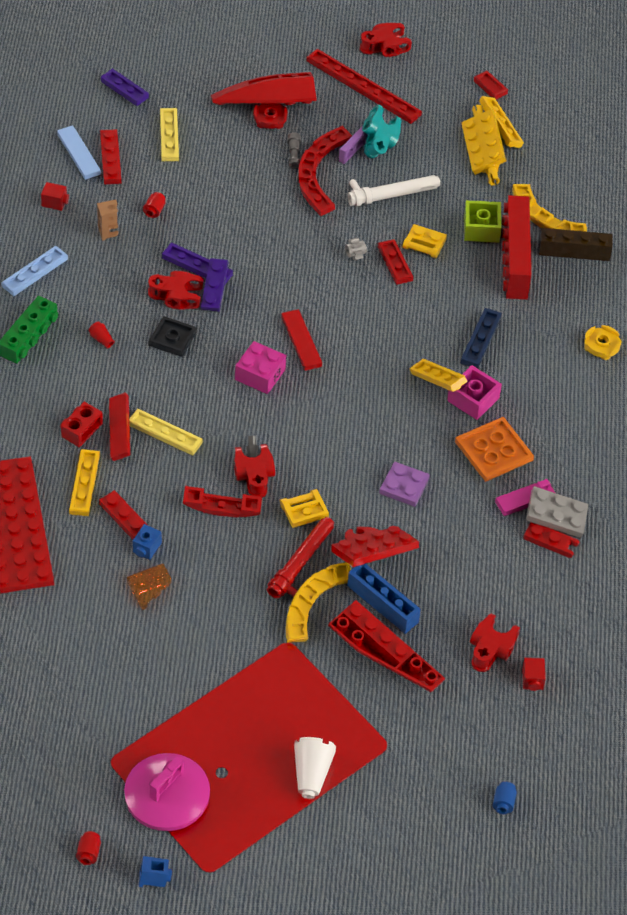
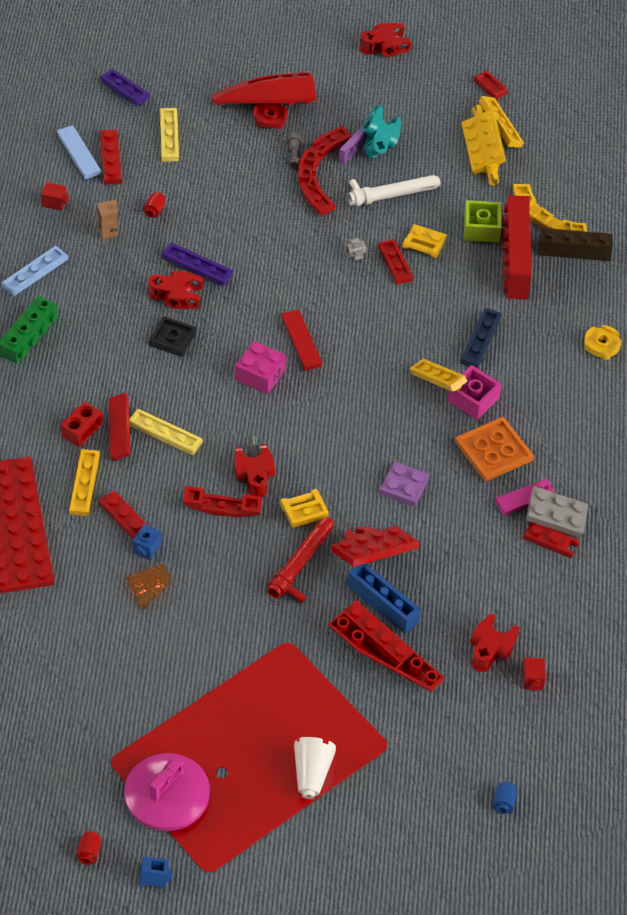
(100, 333): red cone -> none
(214, 284): dark purple plate -> none
(307, 594): yellow tile -> none
(364, 86): red tile -> none

